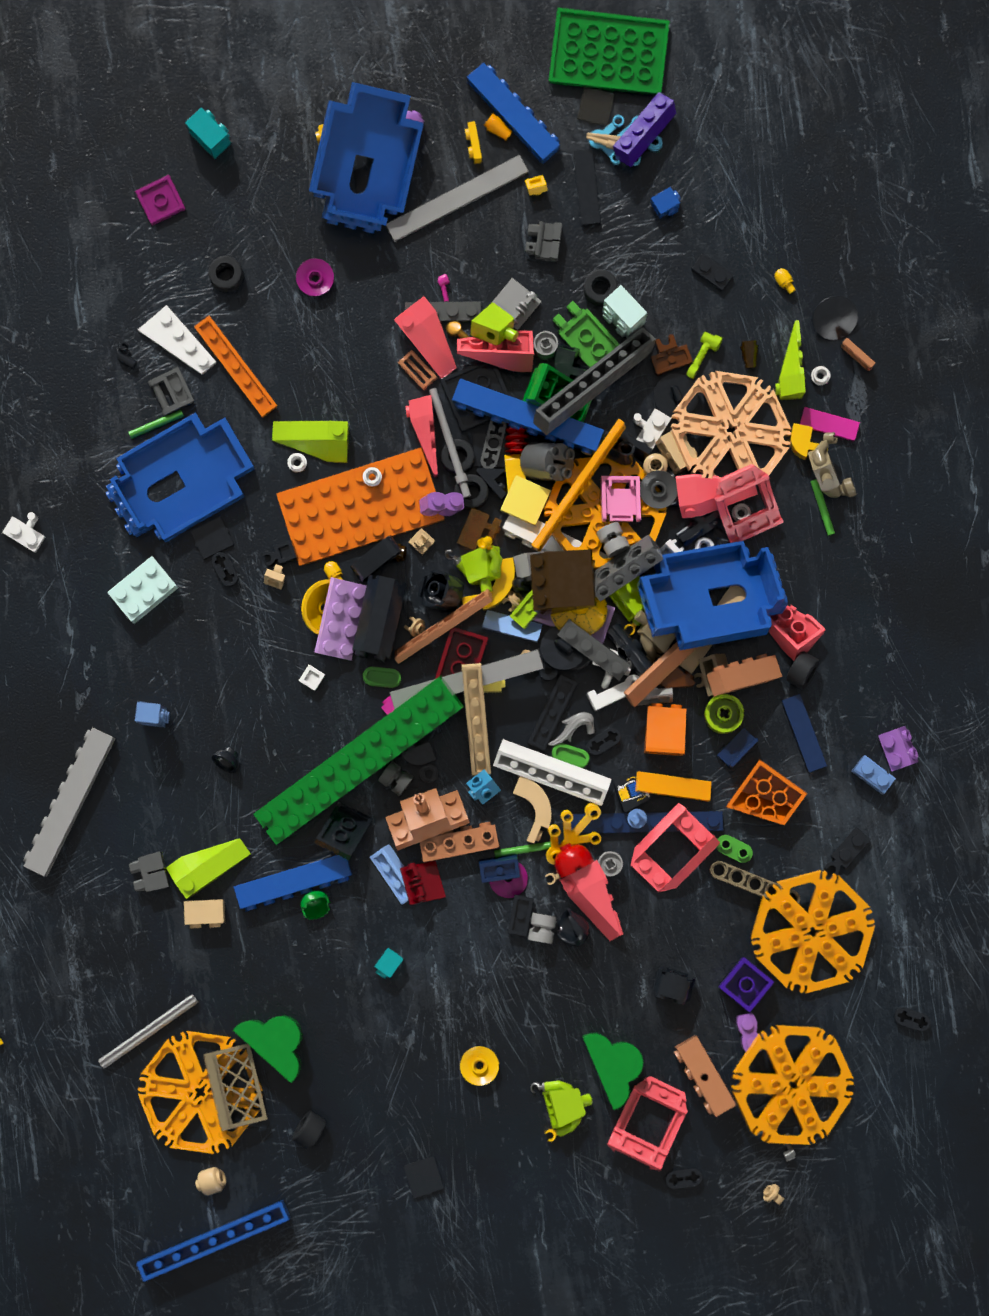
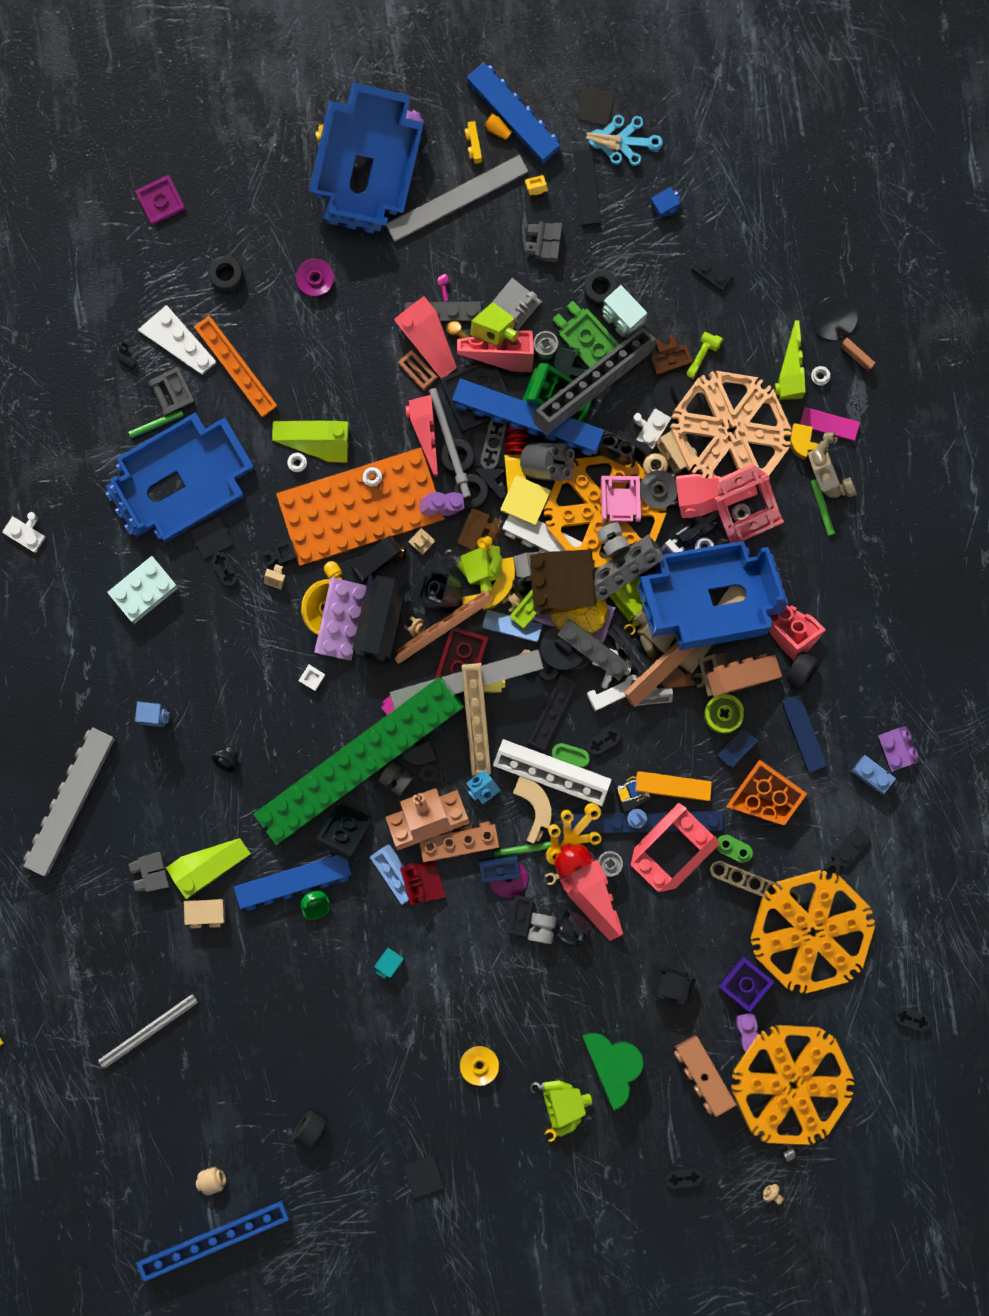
(182, 1089): light orange plate -> none
(208, 133): teal brick -> none
(219, 1094): dark tan fence -> none
(275, 1042): green brick -> none
(381, 677): bright green tile -> none
(572, 724): light grey piece -> none
(579, 485): light orange tile -> none
(609, 51): green plate -> none
(636, 1147): coral wedge -> none
(644, 129): dark purple brick -> none
(665, 730): orange slope -> none
(749, 352): dark brown cone -> none
(784, 280): yellow cylinder -> none

